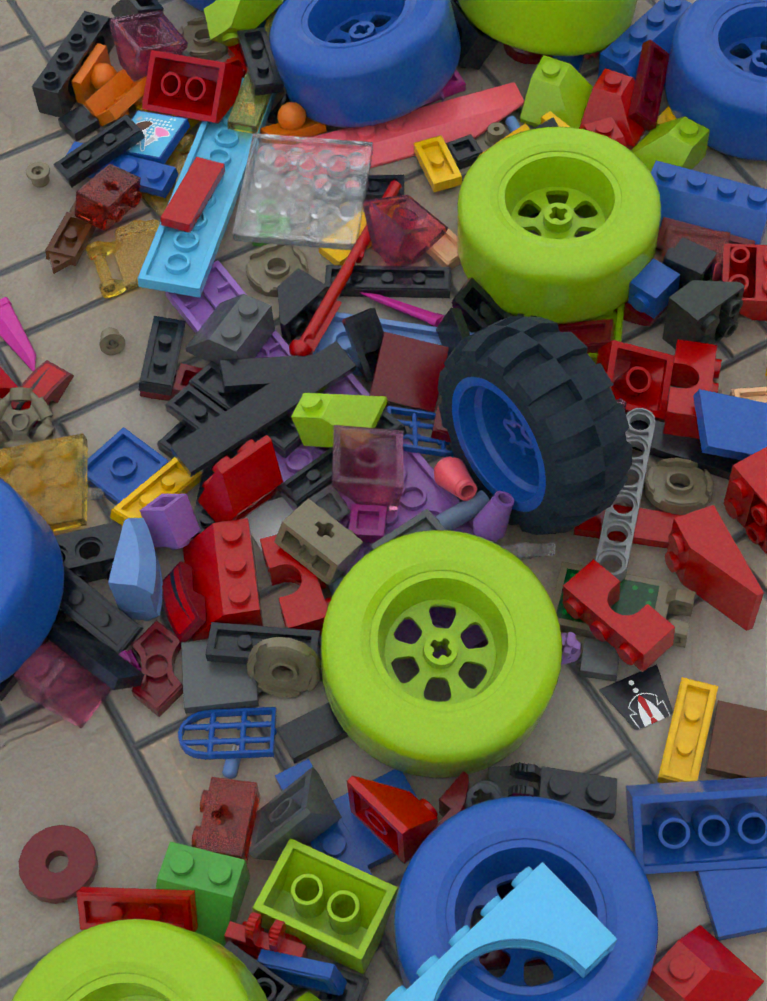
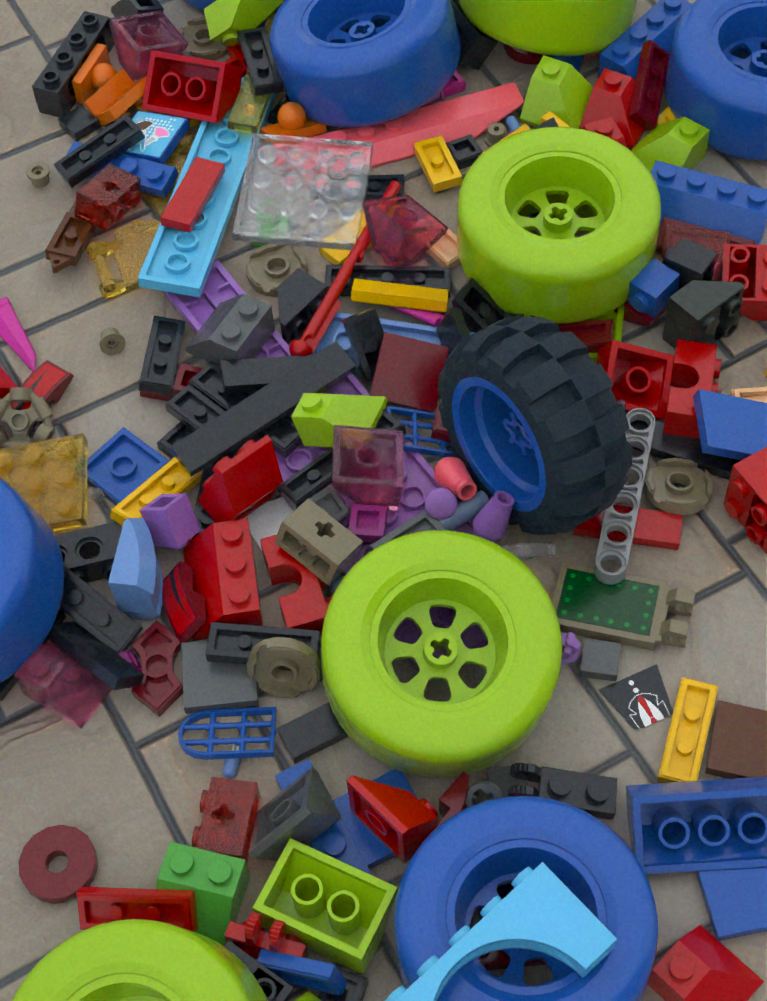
(399, 295): none -> yellow tile
(440, 503): none -> medium lavender piece
(636, 637): red arch -> none
(713, 566): red slope -> none

